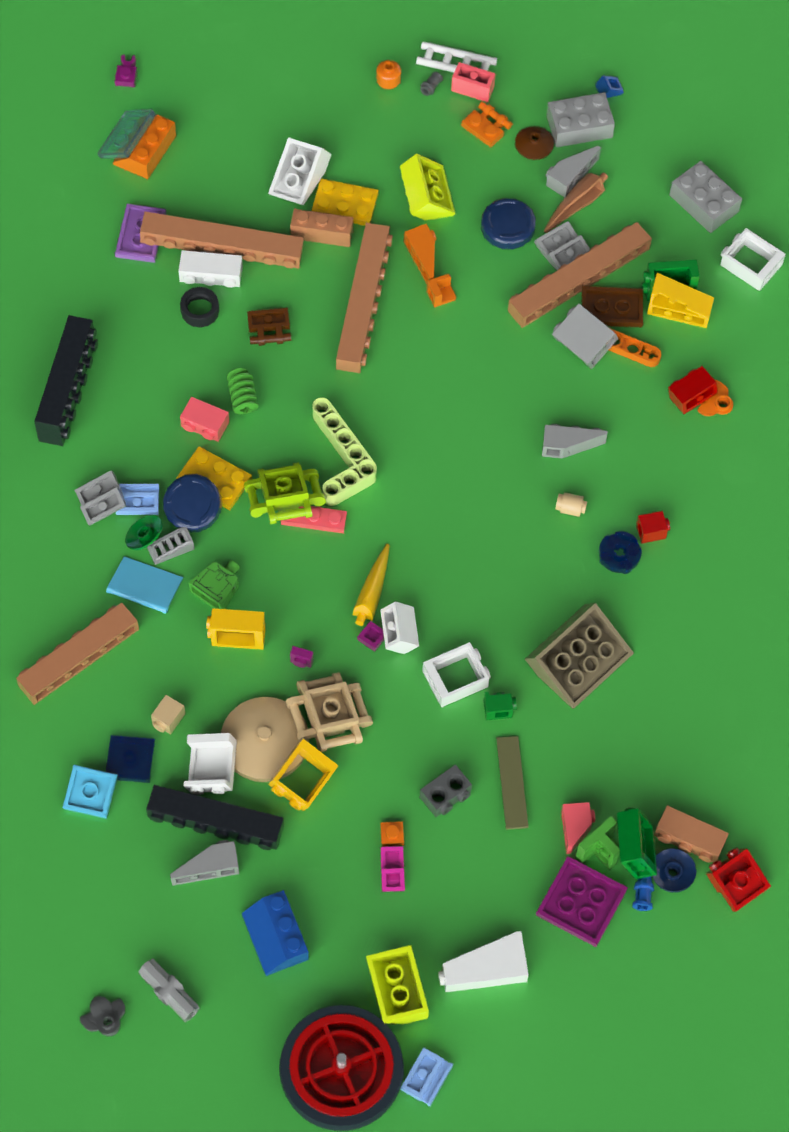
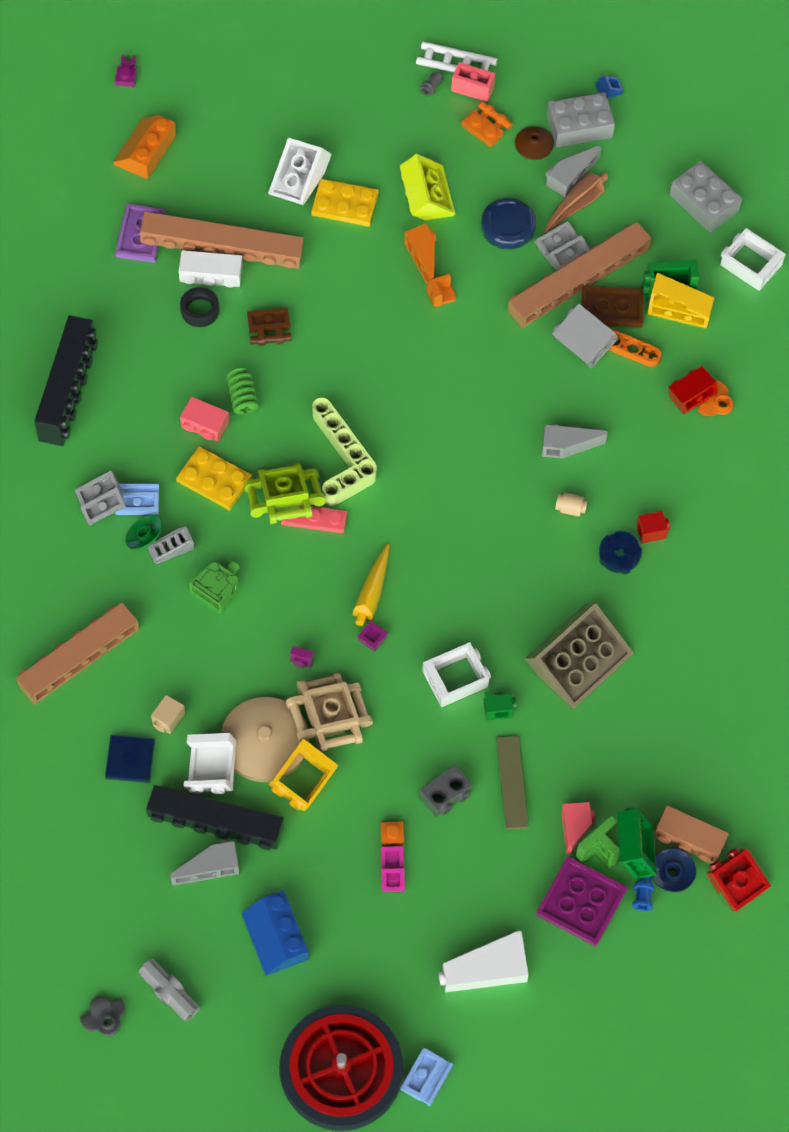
(90, 791): medium azure tile -> none
(126, 133): clear light blue tile -> none
(144, 584): medium azure piece -> none
(192, 503): dark blue piece -> none
(236, 628): yellow window -> none
(322, 227): nougat brick -> none
(363, 297): nougat brick -> none
(388, 74): orange head -> none
(398, 986): neon yellow slope -> none
(399, 627): white brick -> none

